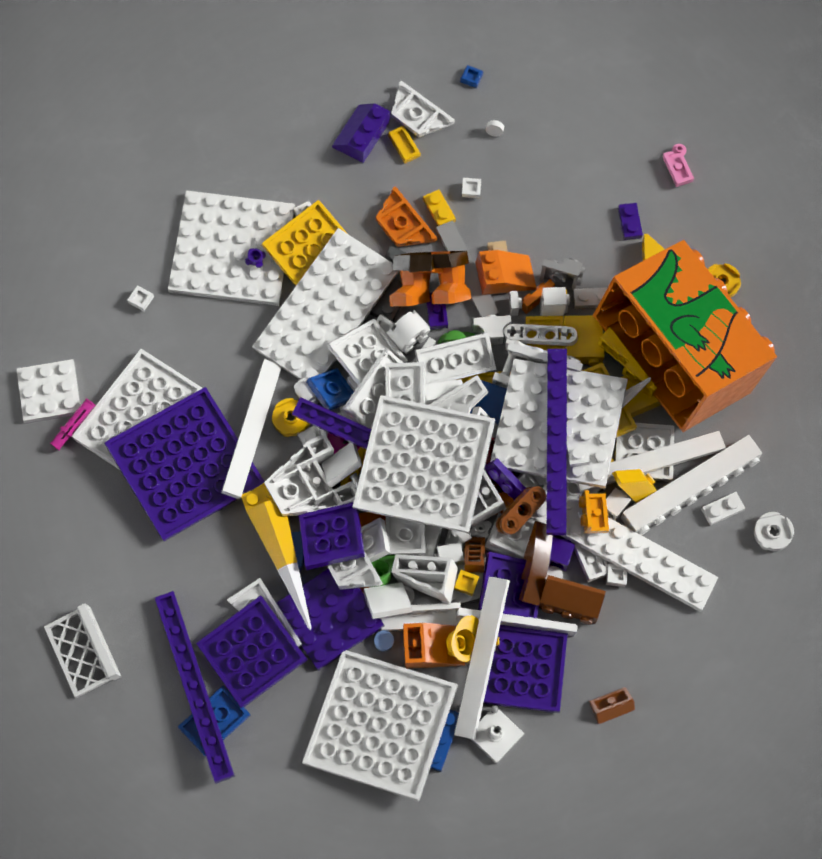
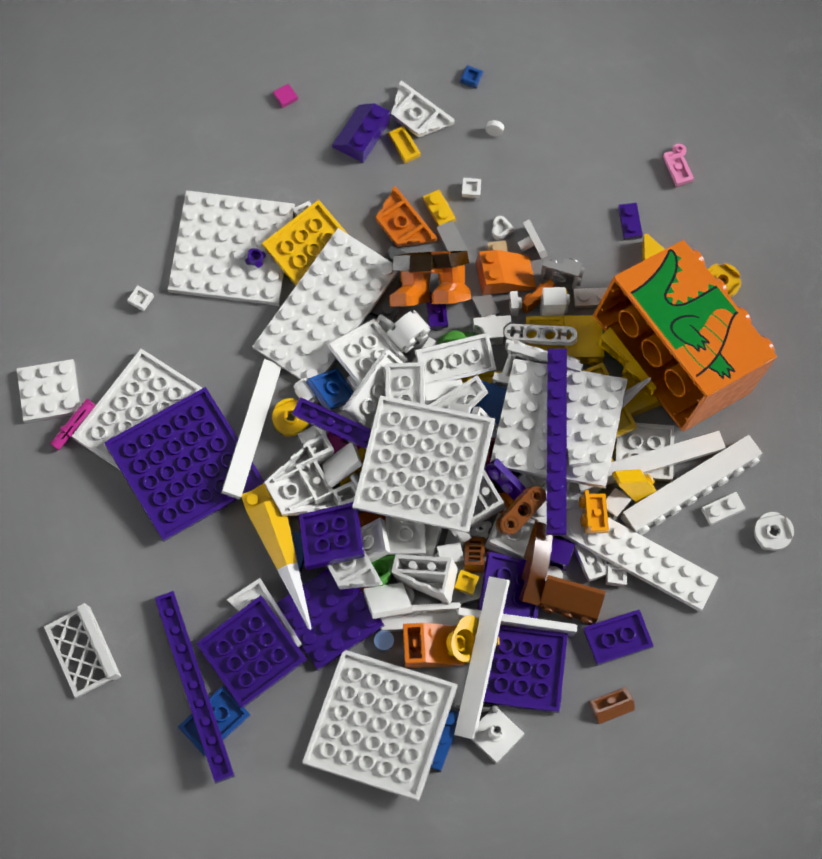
(285, 95): none -> dark pink tile
(501, 228): none -> white tile
(532, 240): none -> white tile
(618, 637): none -> dark purple plate

